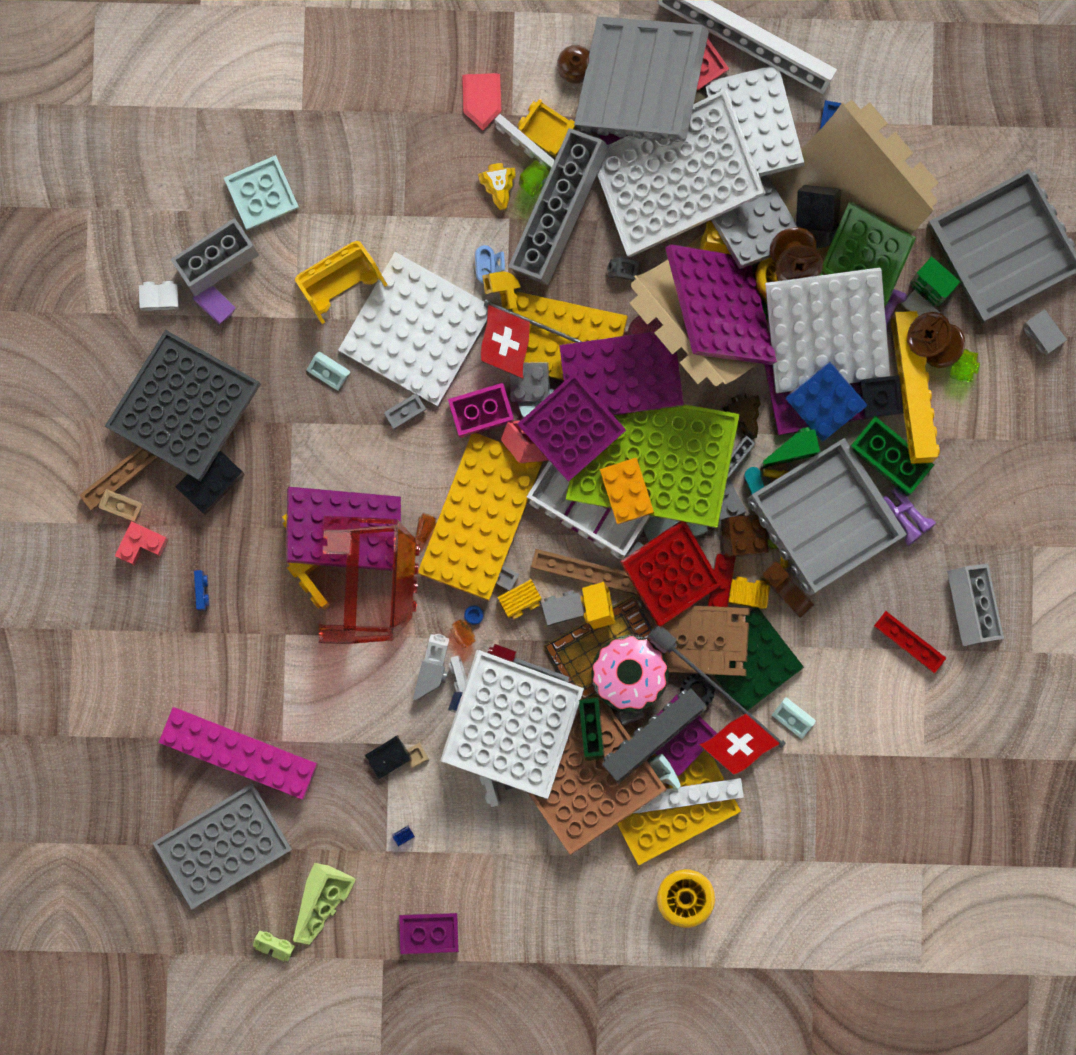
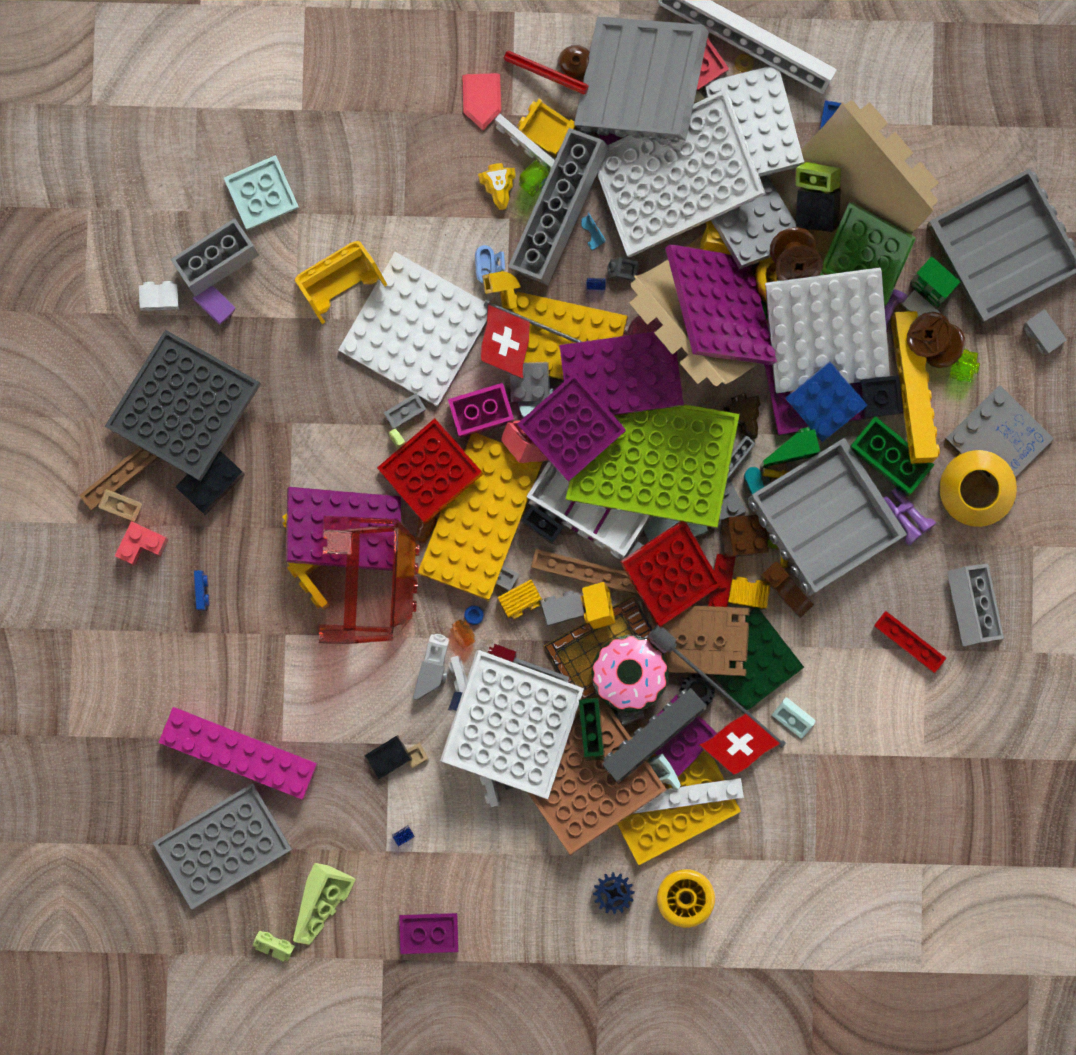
(328, 371): light aqua slope -> none
(396, 438): none -> yellowish green tile
(430, 470): none -> red plate
(542, 524): none -> black brick
(546, 72): none -> red axle
(589, 225): none -> medium azure piece
(596, 283): none -> clear blue piece
(617, 883): none -> dark blue gear
(627, 491): light orange plate -> none
(744, 57): none -> clear yellow plate
(818, 177): none -> lime brick
(823, 238): dark grey slope -> none
(951, 483): none -> yellow cone
(1001, 428): none -> light grey plate

